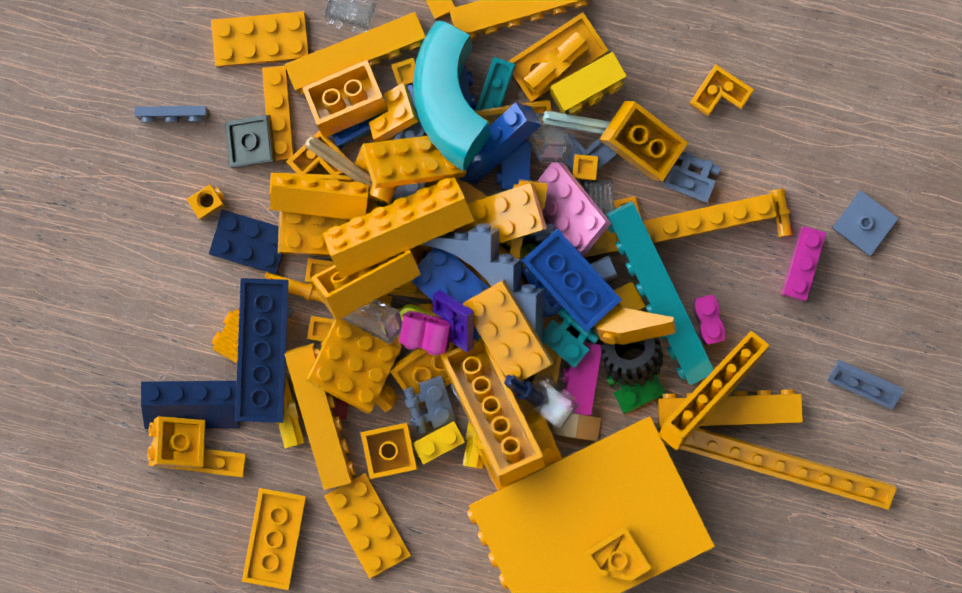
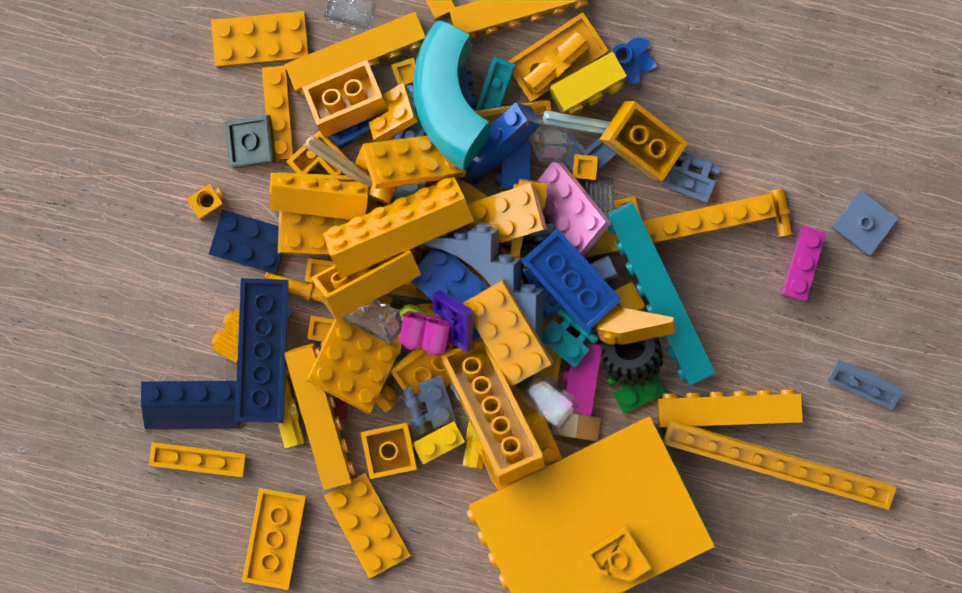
(171, 113): sand blue plate -> none
(177, 442): light orange plate -> none
(524, 390): dark blue axle -> none
(637, 59): none -> blue plate
(710, 326): dark pink brick -> none
(713, 390): light orange brick -> none
(720, 84): light orange brick -> none

